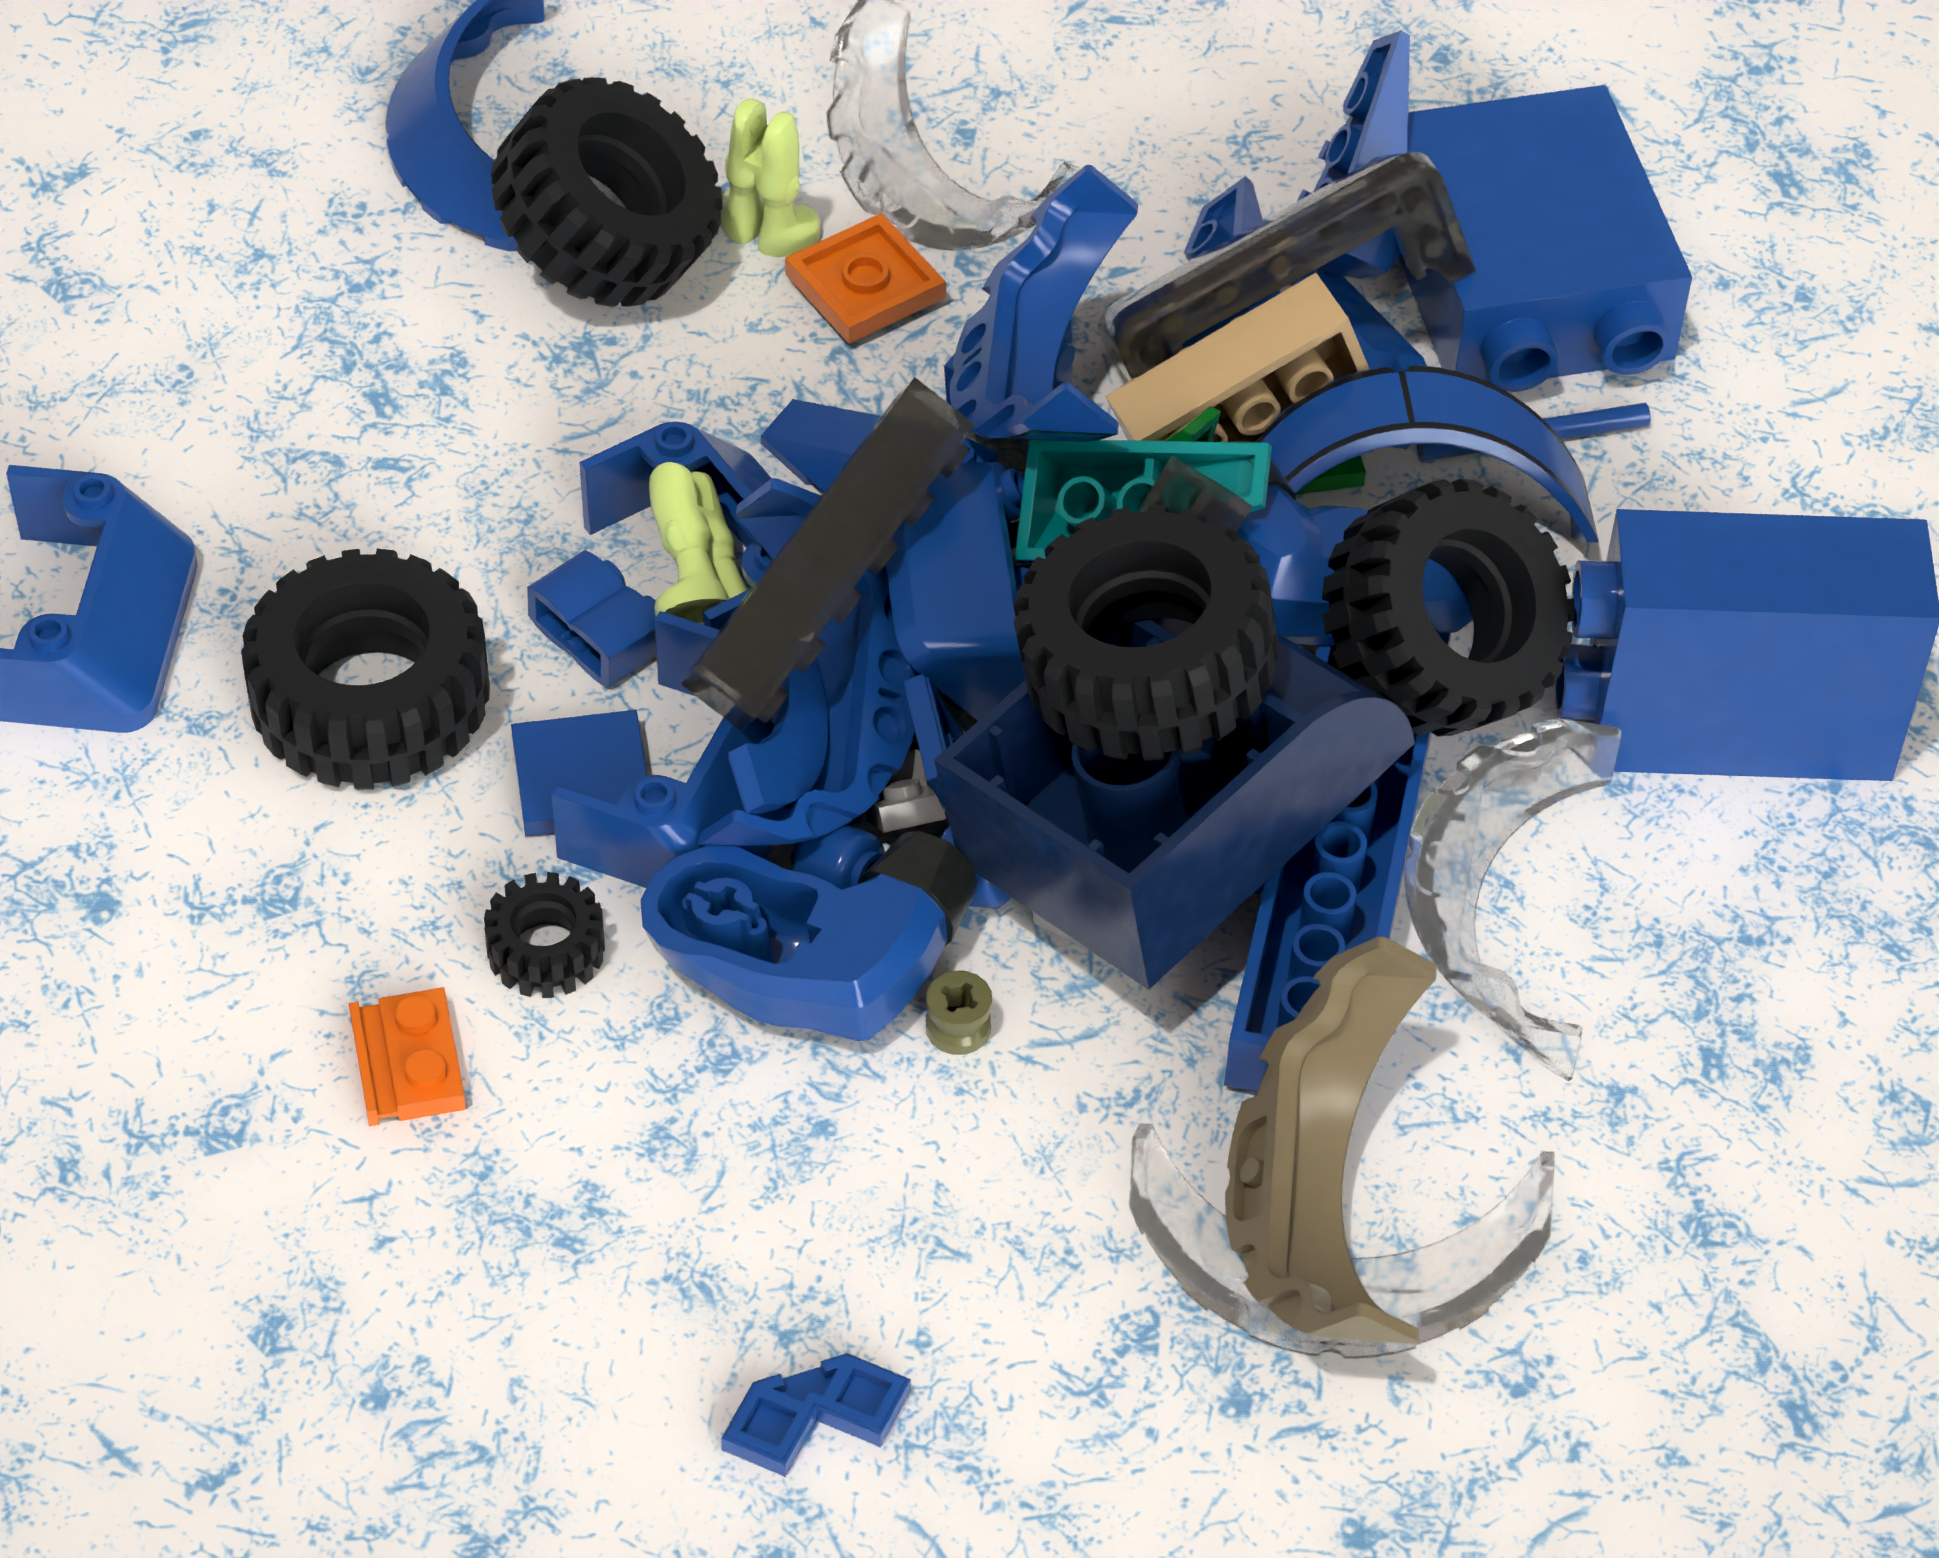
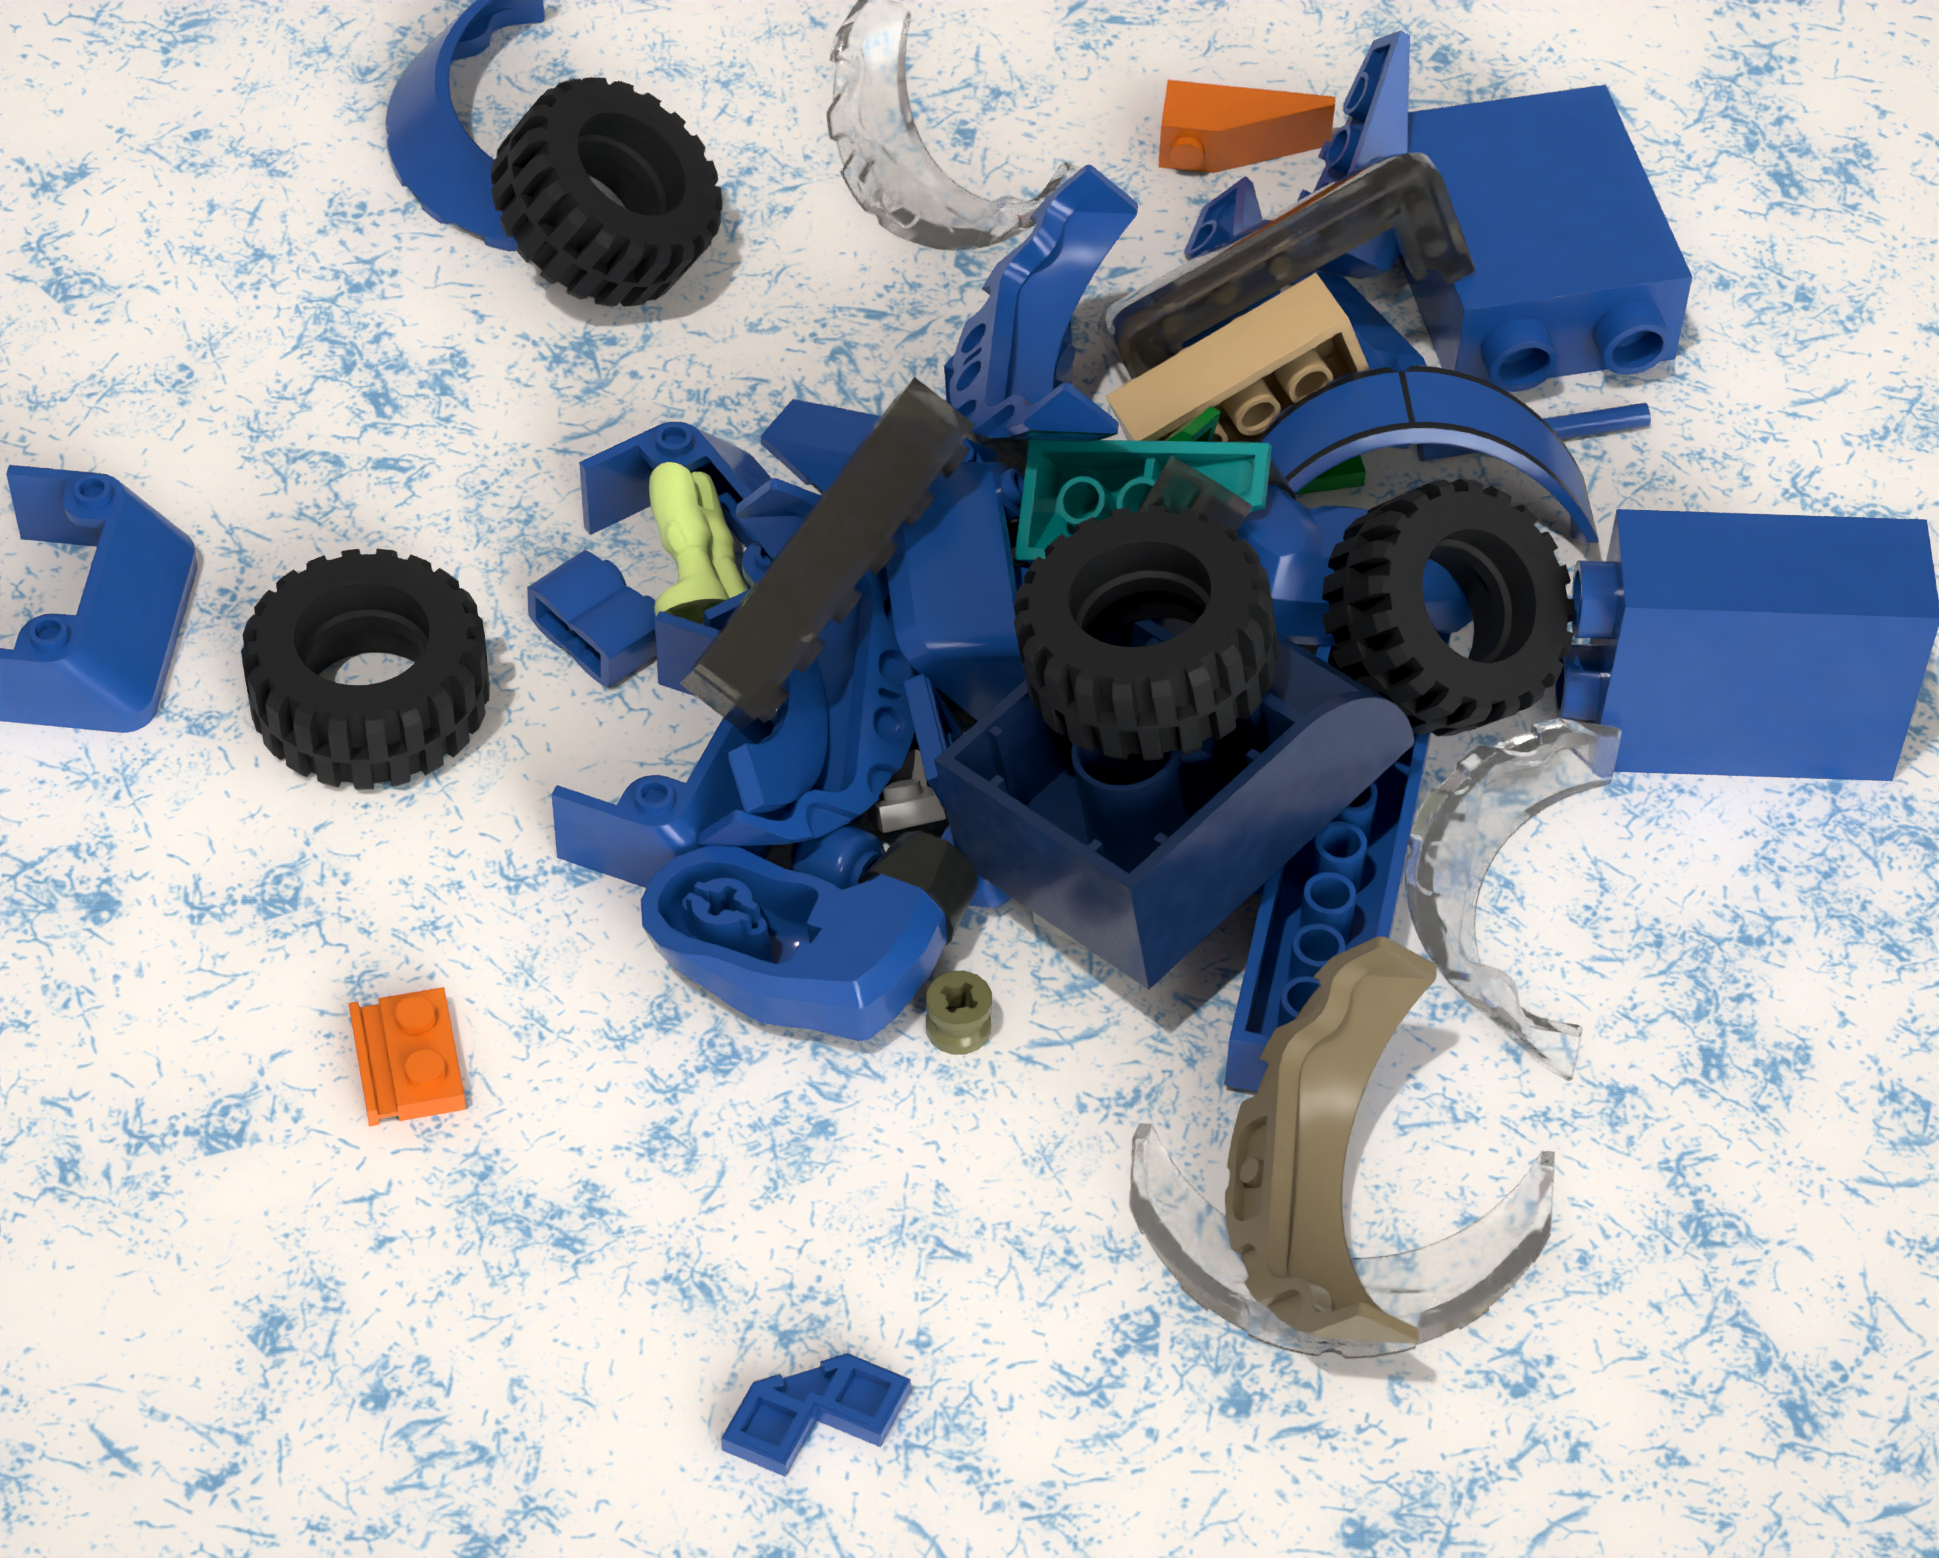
(540, 905): black tyre -> none
(581, 753): blue tile -> none
(764, 184): yellowish green piece -> none
(865, 278): orange plate -> none
(1235, 126): none -> orange slope

